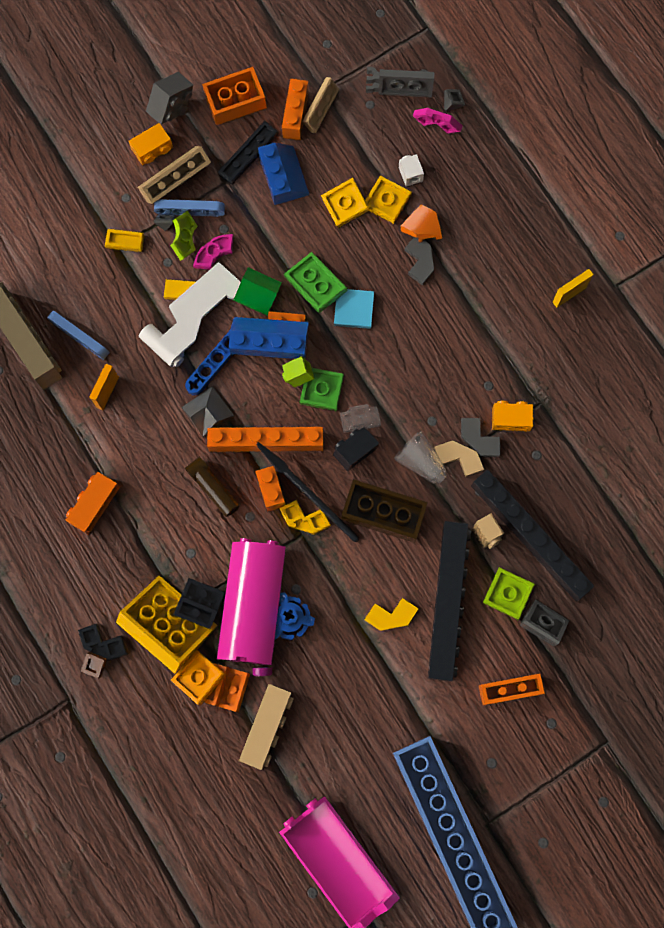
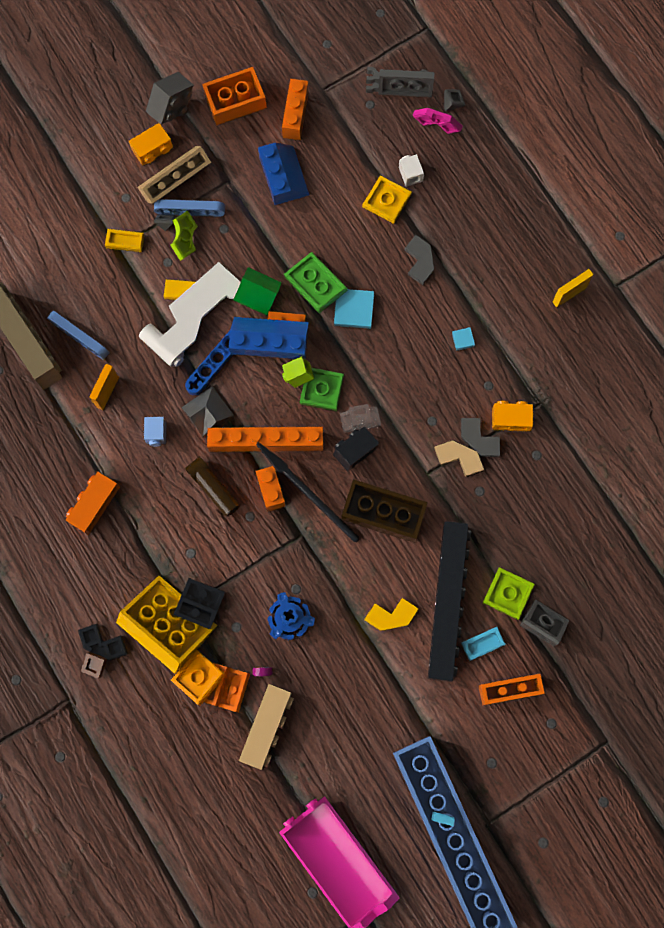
(155, 431): none -> light blue brick
(213, 250): dark pink tile -> none
(247, 153): black tile -> none
(251, 602): dark pink cylinder -> none
(311, 524): yellow tile -> none
(320, 105): tan tile -> none
(345, 202): yellow tile -> none
(422, 224): orange slope -> none
(422, 459): clear cone -> none
(442, 818): none -> medium azure tile
(463, 339): none -> medium azure tile
(483, 643): none -> medium azure tile
(488, 531): tan brick -> none
(532, 535): black brick -> none

